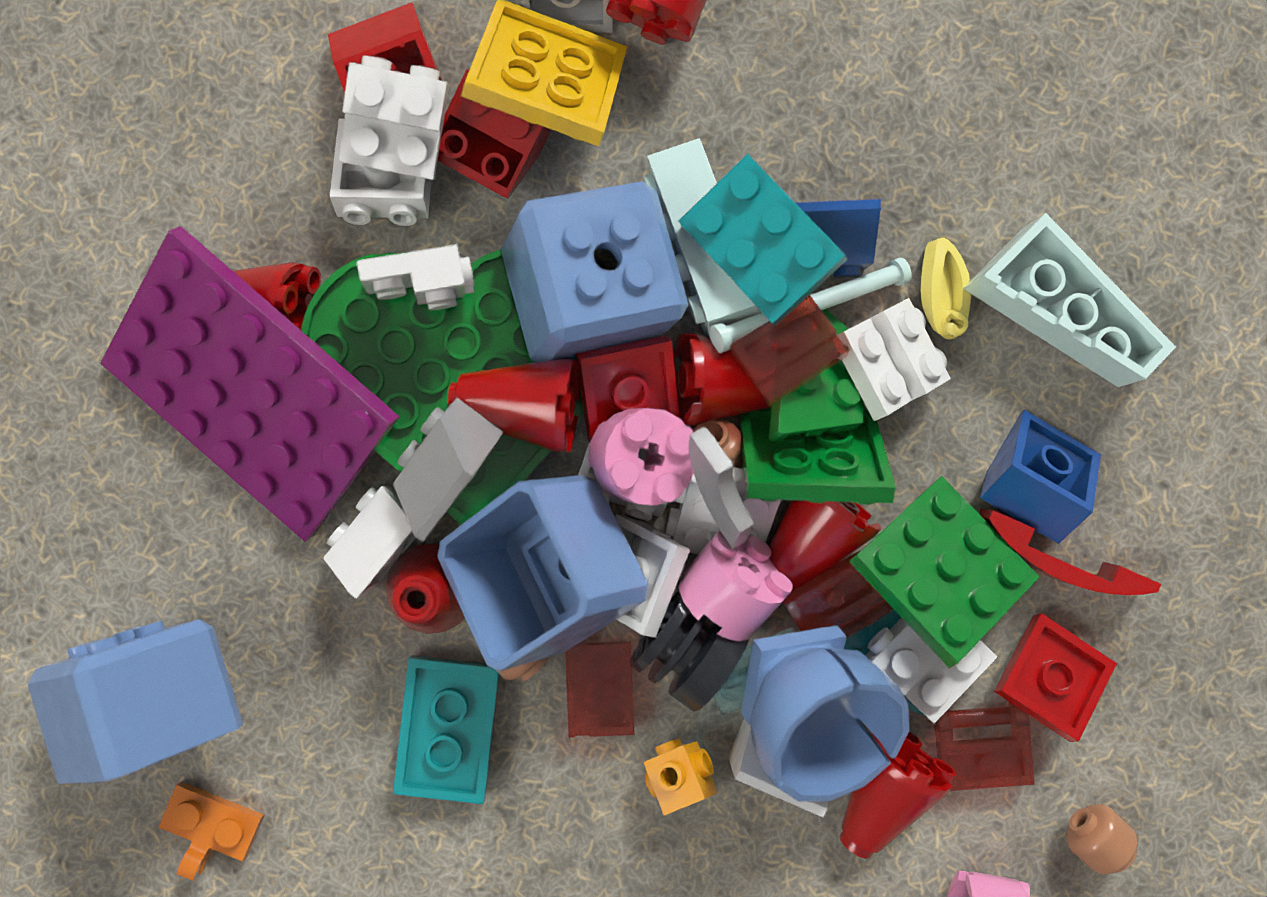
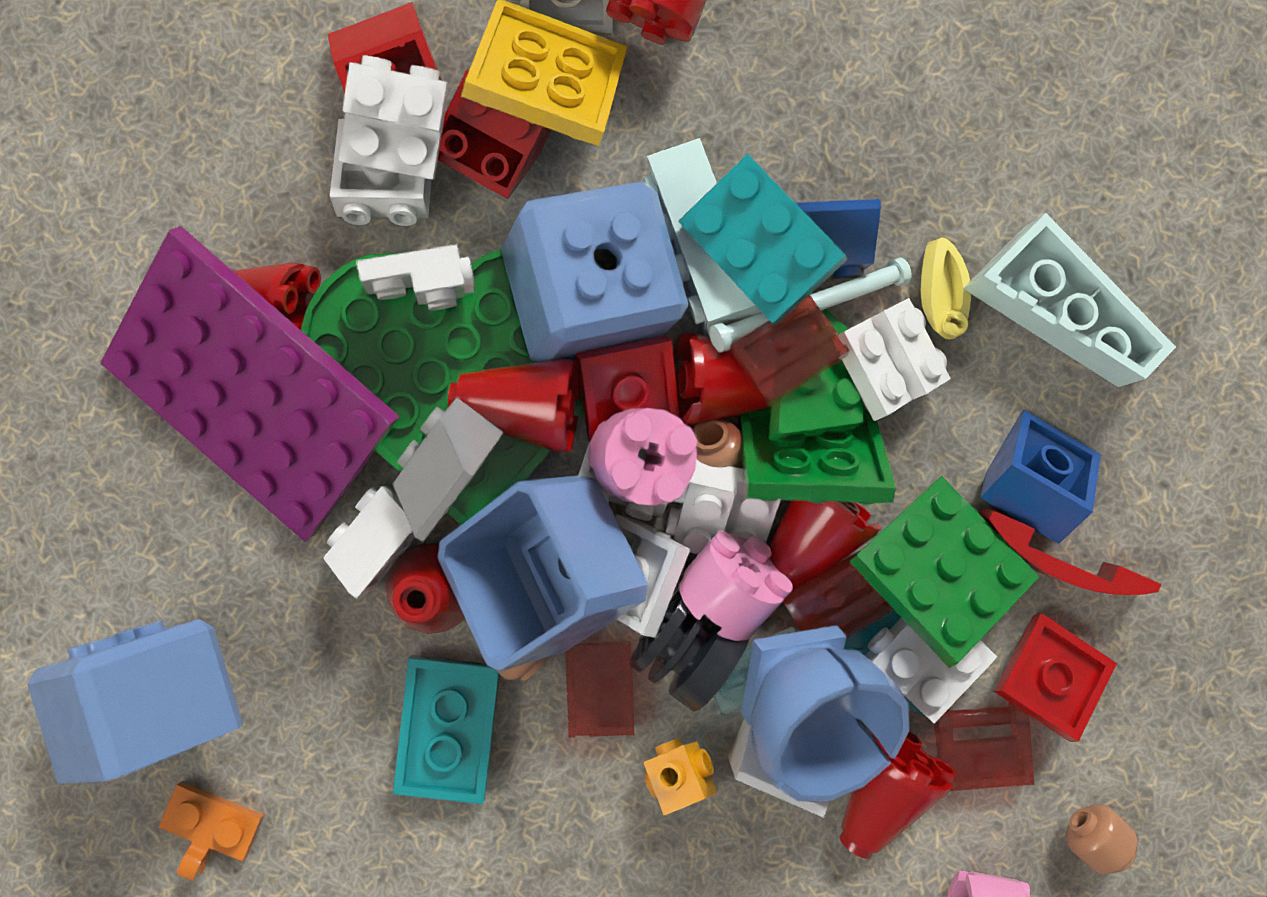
(717, 486): light grey tile -> none

